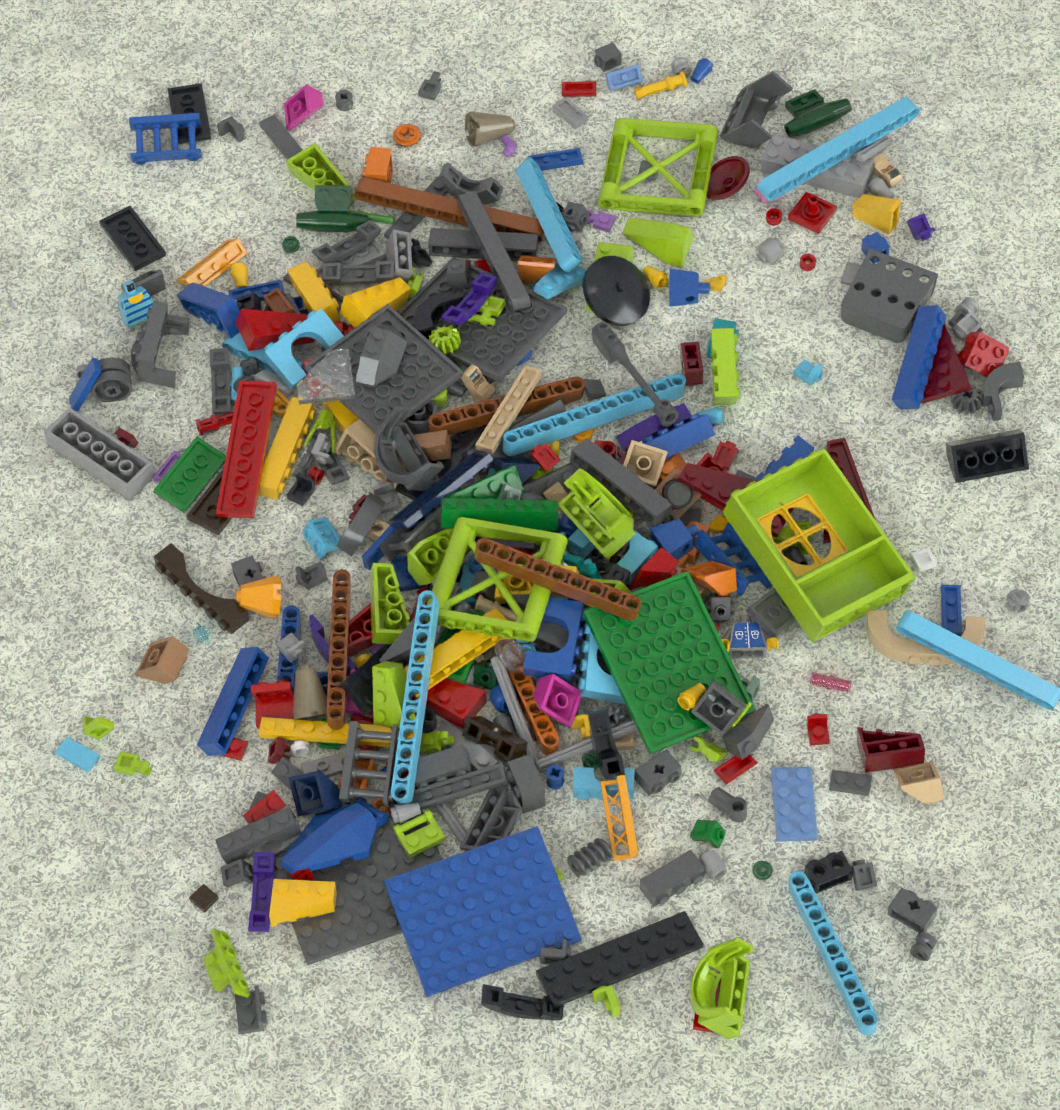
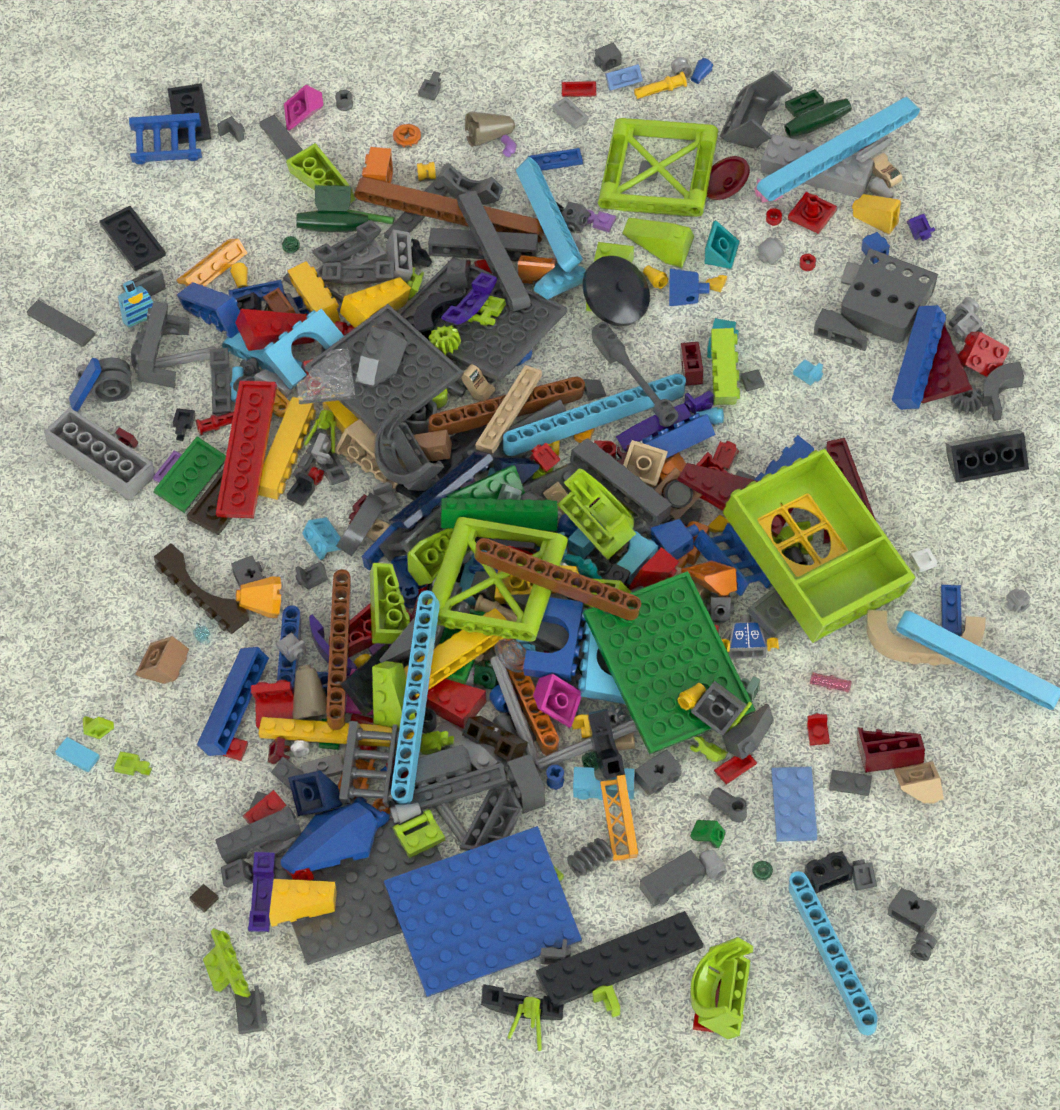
(60, 323): none -> dark grey tile
(183, 358): none -> light grey axle
(183, 420): none -> black plate
(410, 595): none -> blue bush
(422, 173): none -> yellow wheel
(531, 1010): none -> lime plant
(700, 403): none -> dark purple bracket
(720, 247): none -> teal slope
(752, 380): none -> dark grey plate
(838, 329): none -> dark grey slope

